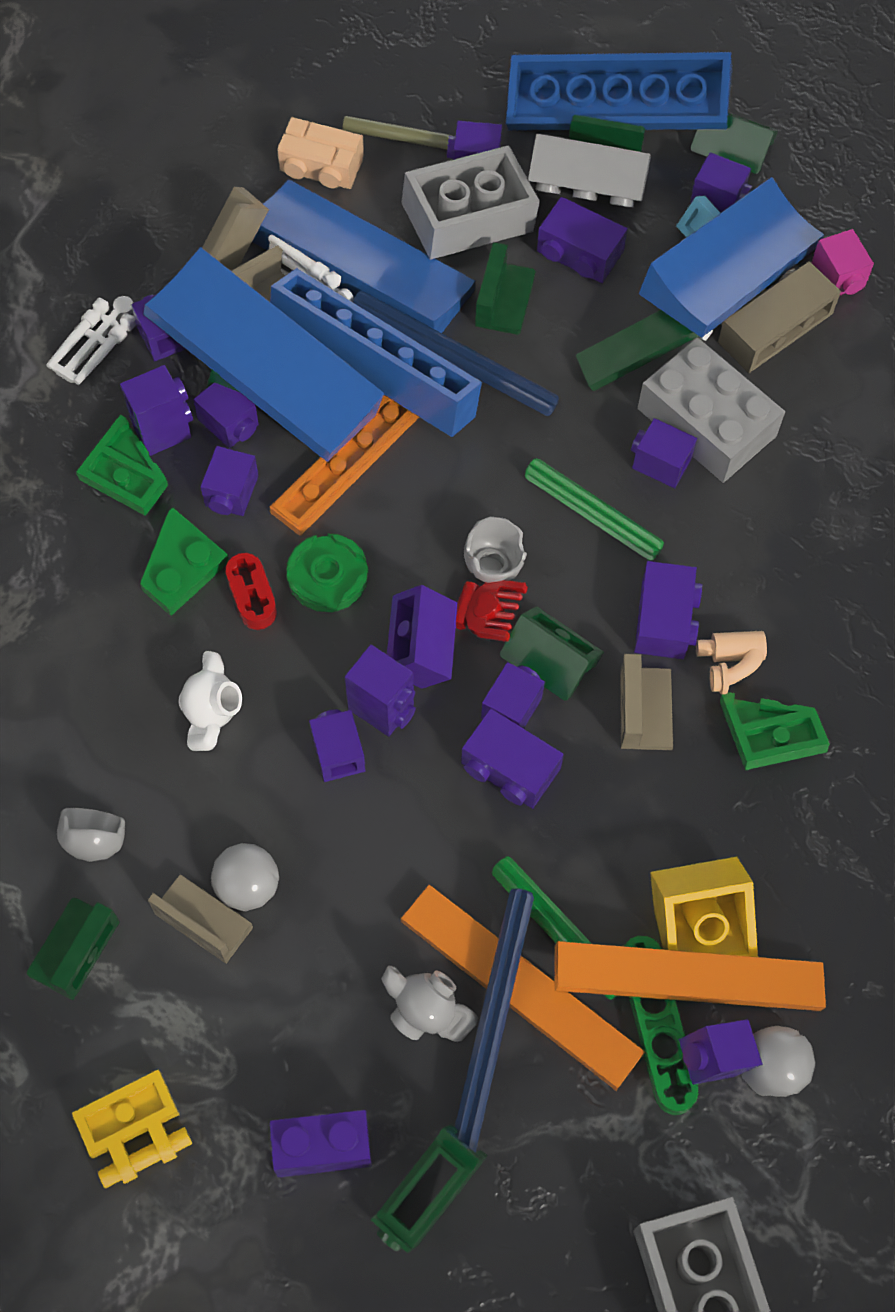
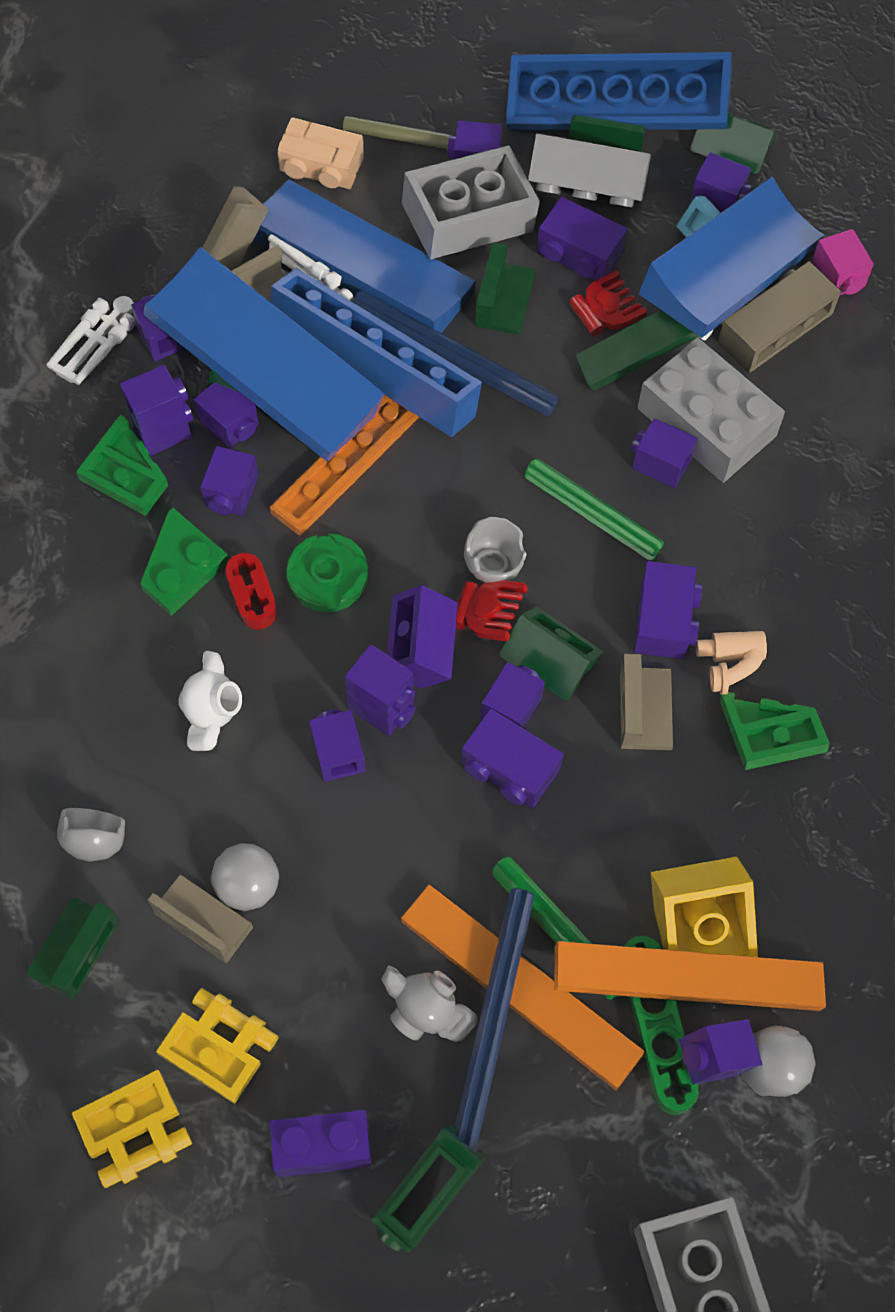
(208, 1056): none -> yellow plate
(603, 306): none -> red piece

